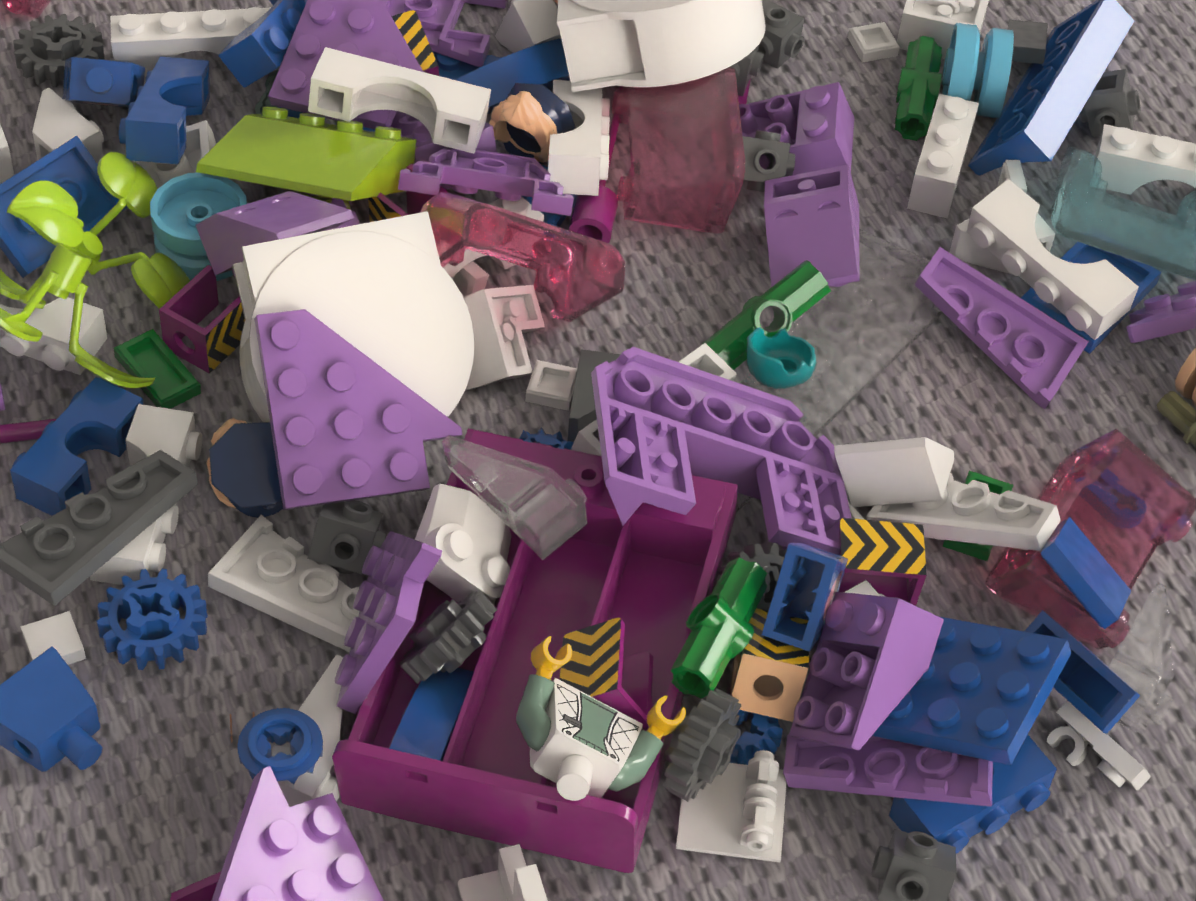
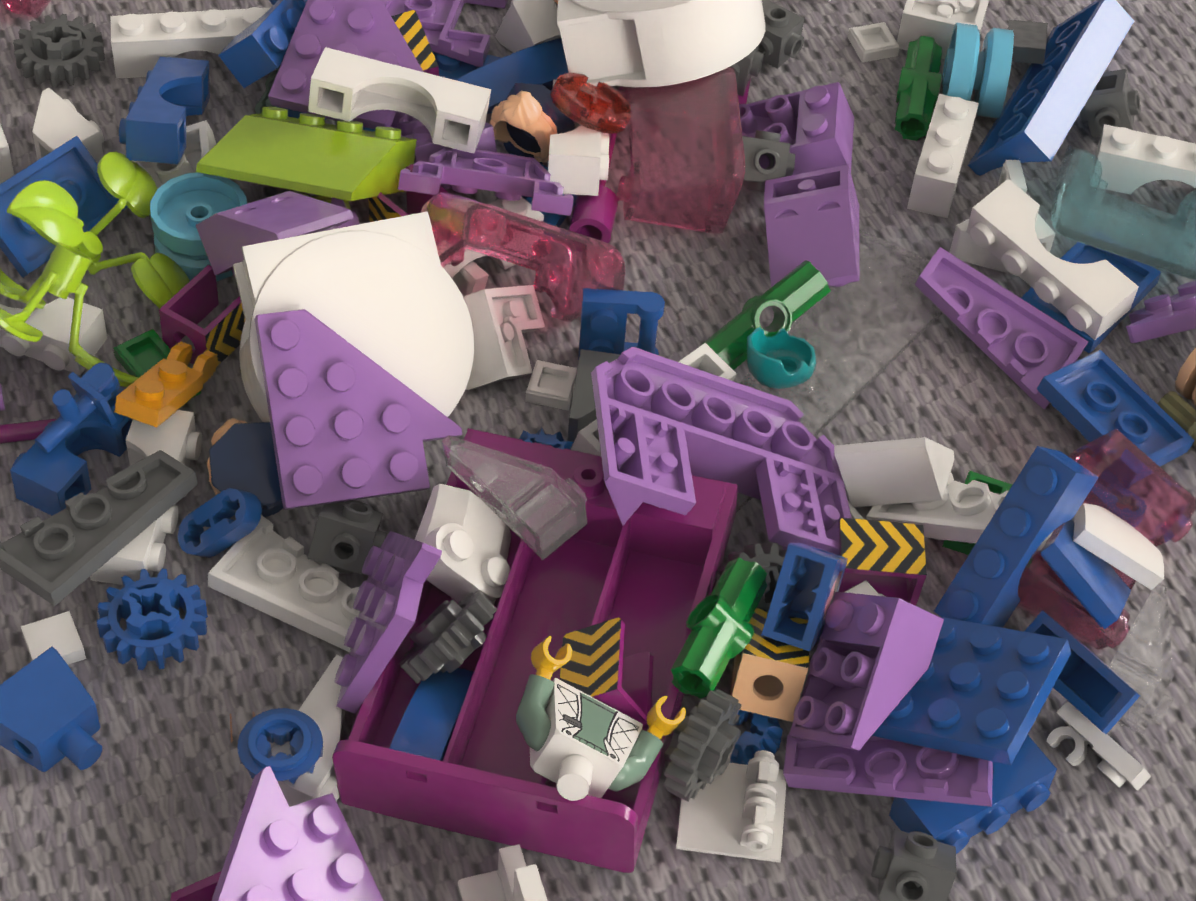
(96, 393): none -> blue arm
(102, 81): blue torso -> none
(166, 386): none -> light orange hinge
(222, 530): none -> blue beam
(590, 105): none -> clear red tile
(606, 318): none -> blue plate
(1037, 503): none -> blue arch
(1103, 398): none -> blue plate
(1118, 544): none -> white slope

